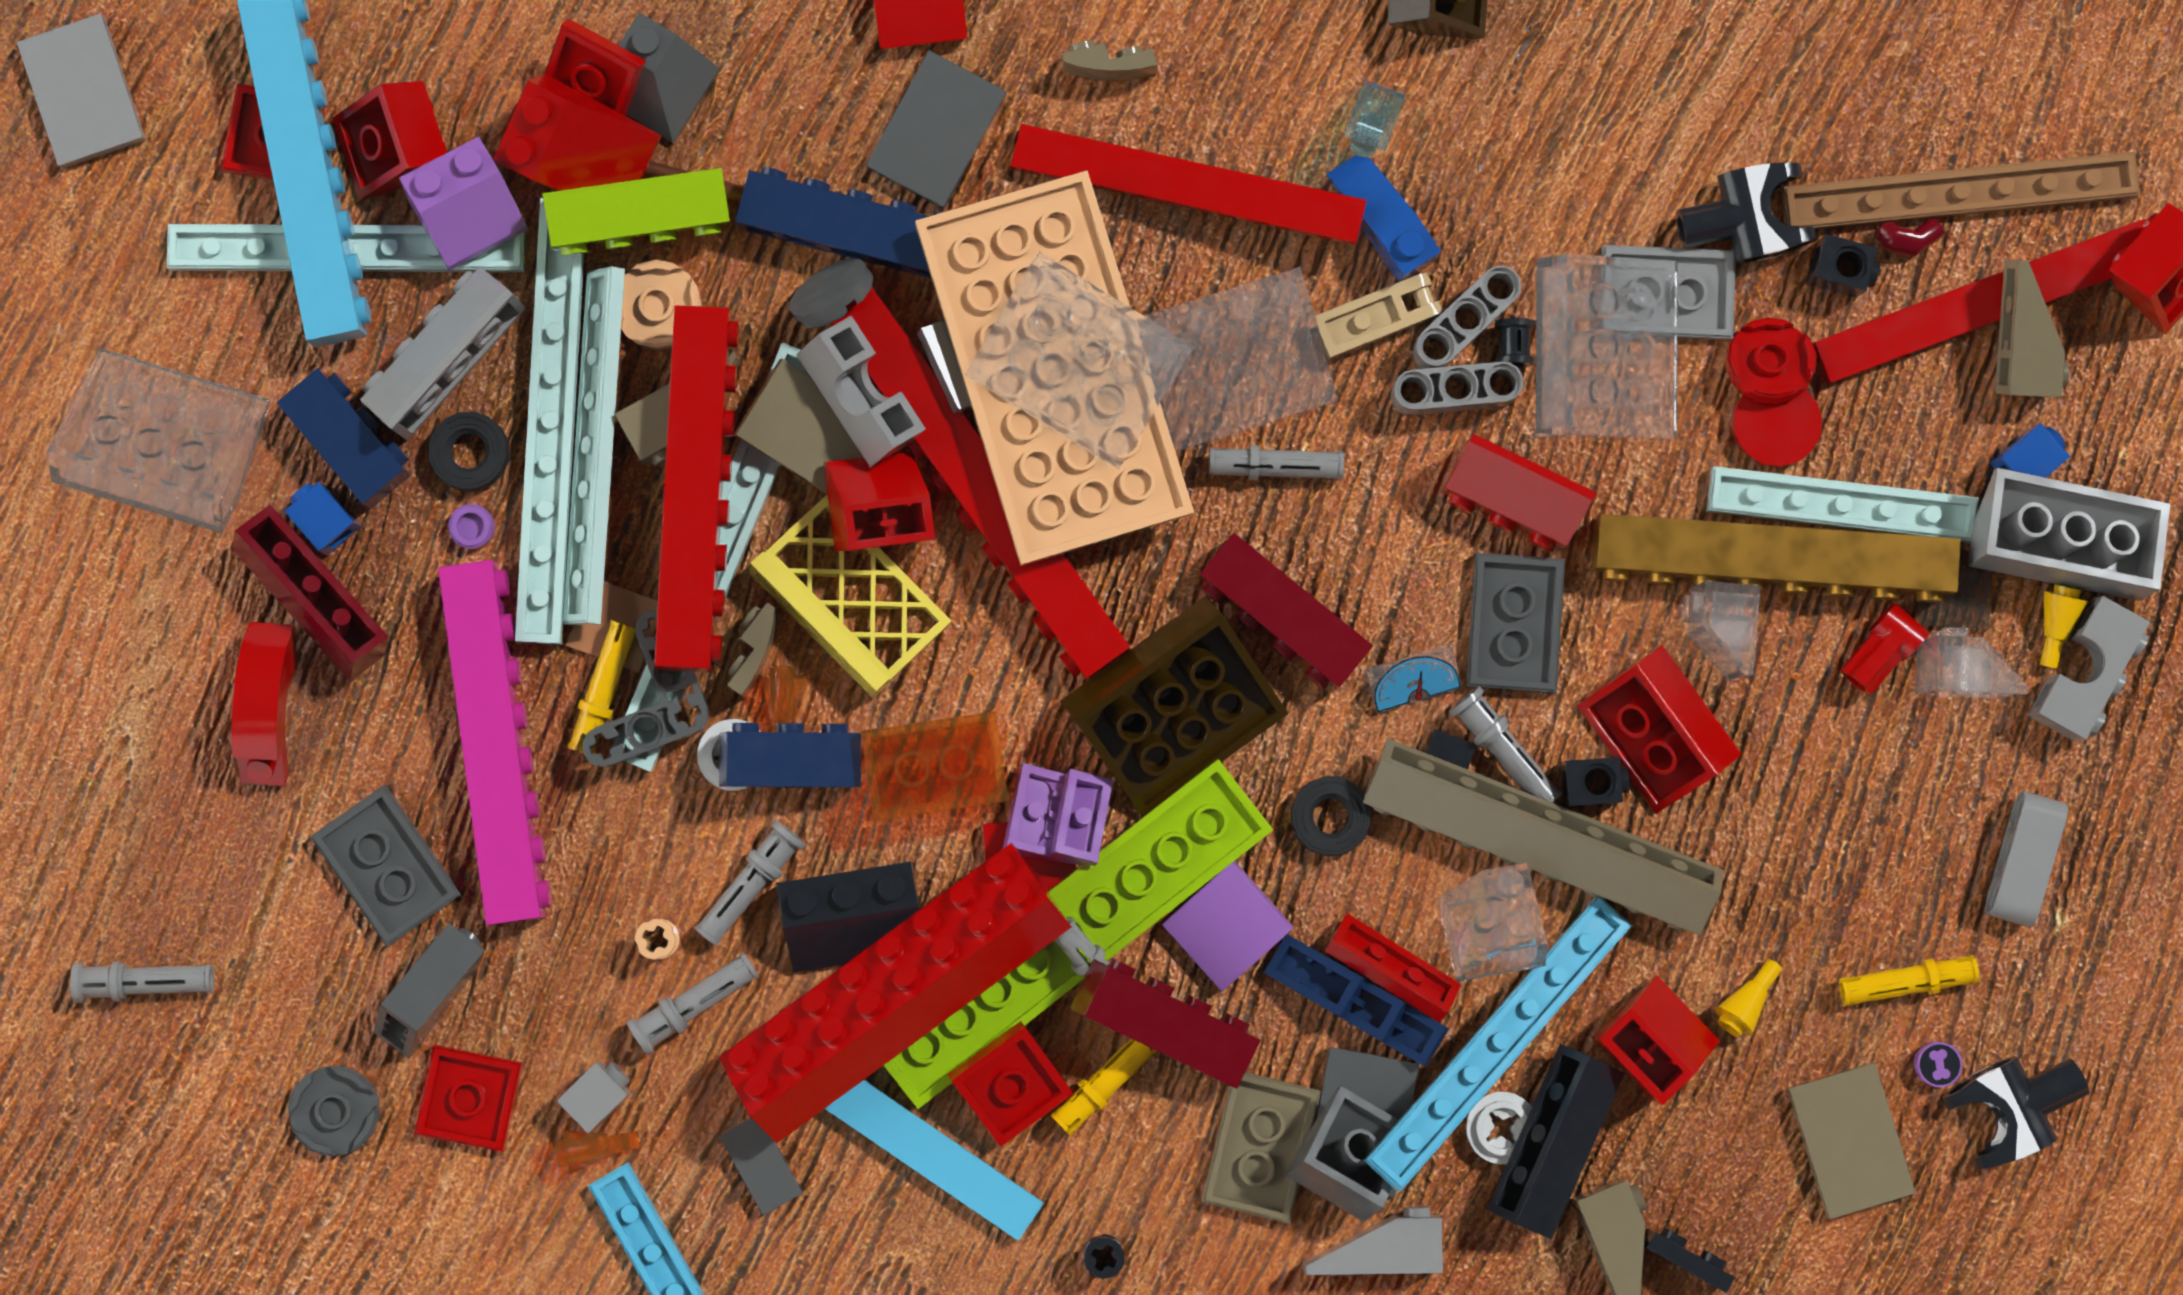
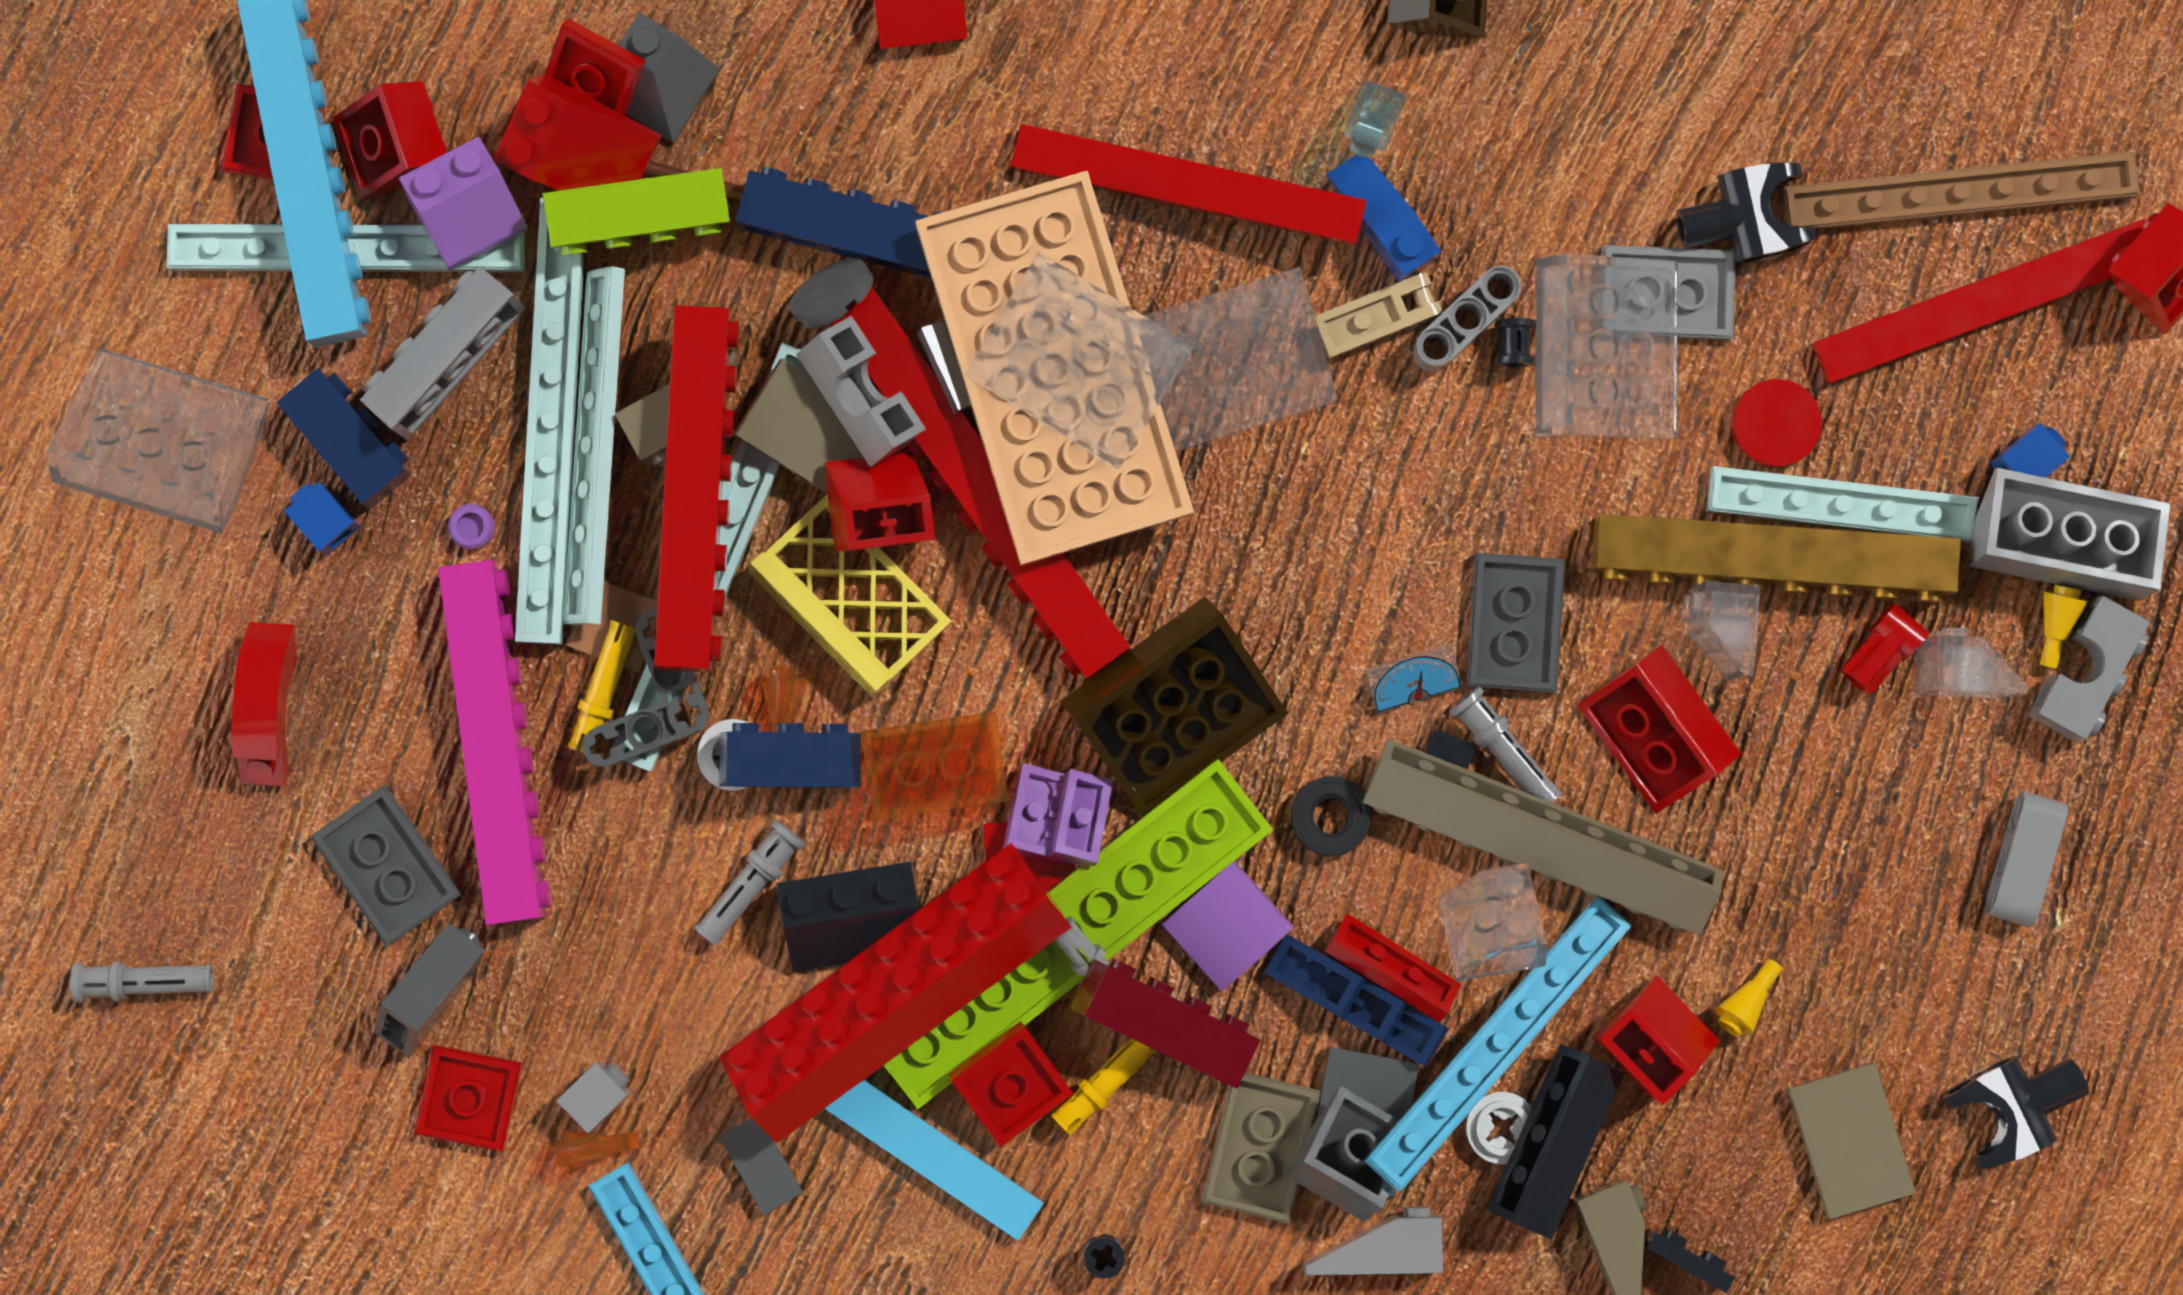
(81, 91): light grey tile -> none
(310, 592): dark red brick -> none
(334, 1110): dark grey tile -> none
(474, 478): black tyre -> none
(650, 299): light nougat tile -> none
(670, 933): light nougat bush -> none
(673, 1015): light grey pin -> none
(759, 634): dark tan slope -> none
(936, 129): dark grey tile -> none
(1093, 62): dark tan slope -> none
(1275, 463): light grey pin -> none
(1284, 612): dark red brick -> none
(1473, 375): light grey beam -> none
(1517, 494): red slope -> none
(1573, 782): black brick -> none
(1771, 361): red tile -> none
(1824, 272): black brick -> none
(1906, 241): dark red arm -> none
(1920, 978): yellow pin -> none
(1938, 1064): tile -> none
(1964, 609): clear smoke piece -> none
(2028, 345): dark tan slope -> none

